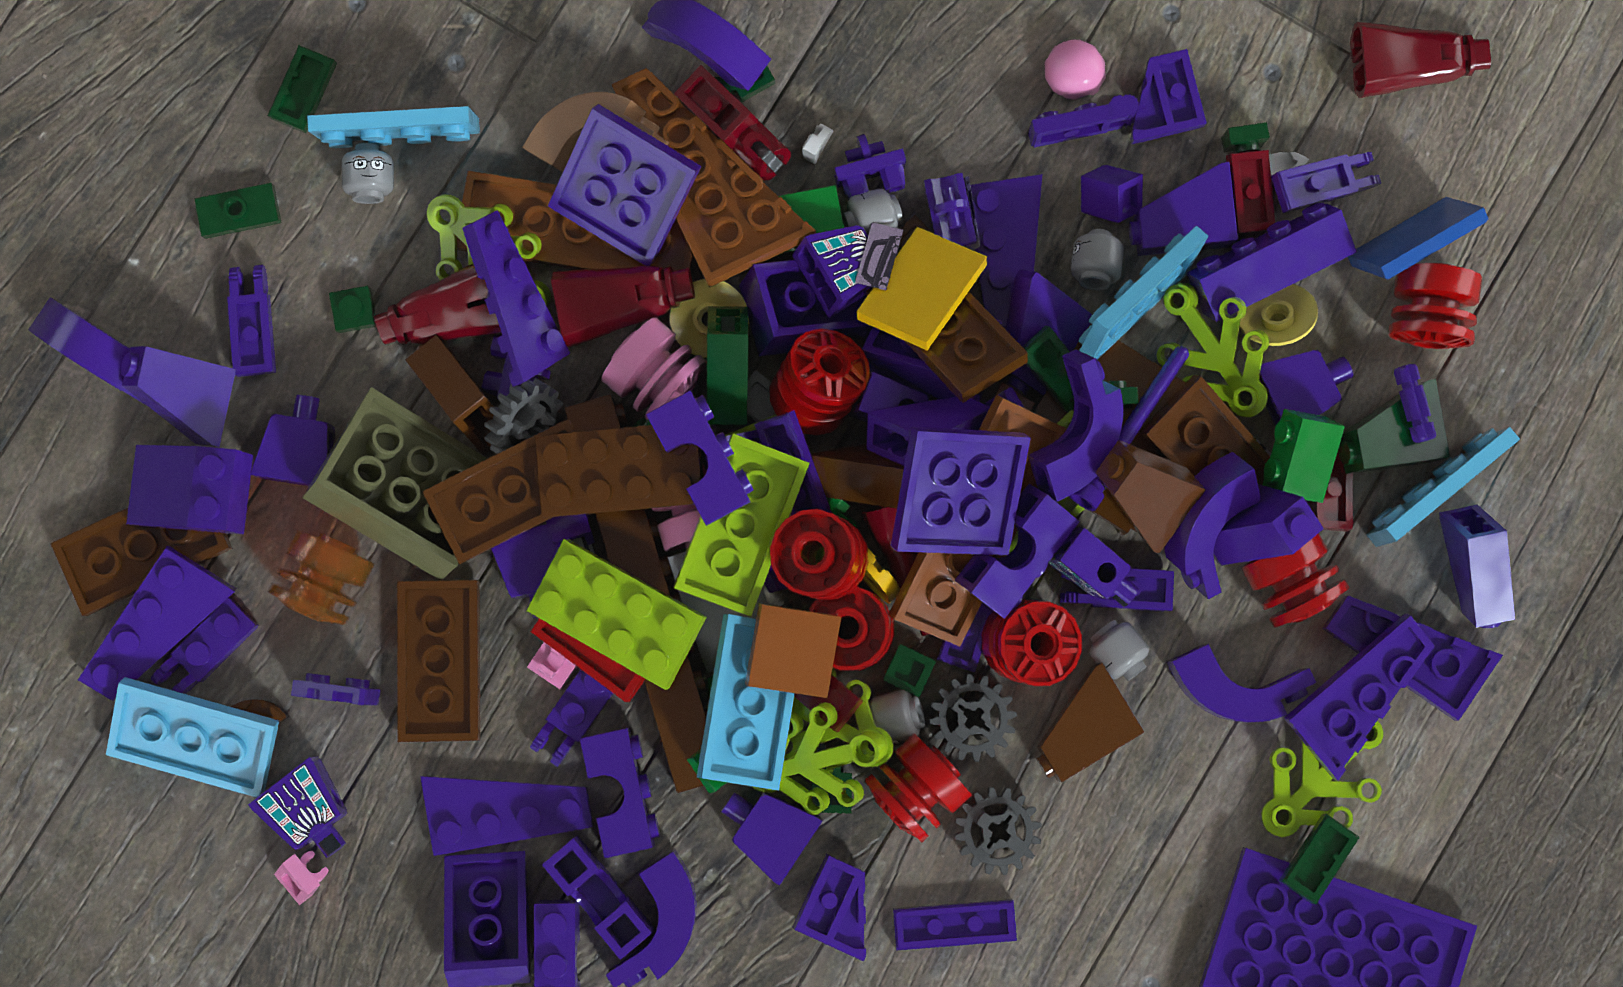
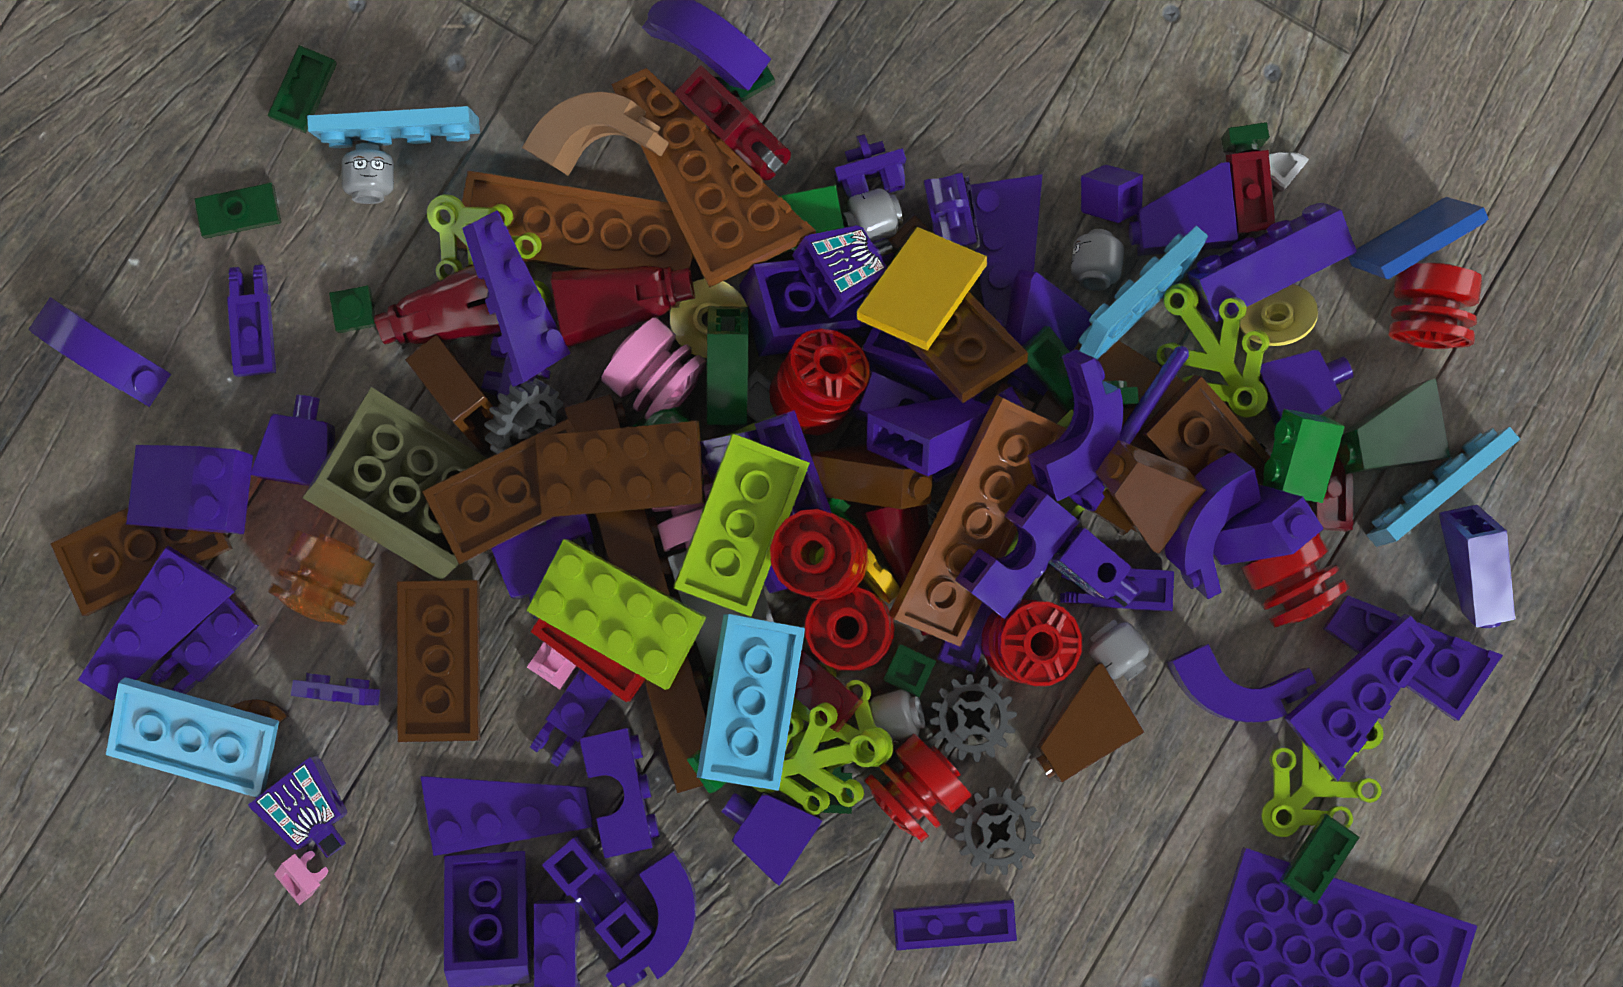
(181, 390): dark purple slope -> none
(623, 185): dark purple plate -> none
(686, 422): dark purple arch -> none
(793, 650): dark orange tile -> none
(816, 143): white tile -> none
(835, 908): dark purple wing -> none
(879, 256): clear purple sticker -> none
(960, 491): dark purple plate -> none
(1075, 69): bright pink hair -> none
(1083, 121): dark purple hinge -> none
(1168, 99): dark purple wing -> none
(1322, 181): dark purple hinge -> none
(1407, 58): dark red piece -> none
(1415, 403): dark purple axle -> none

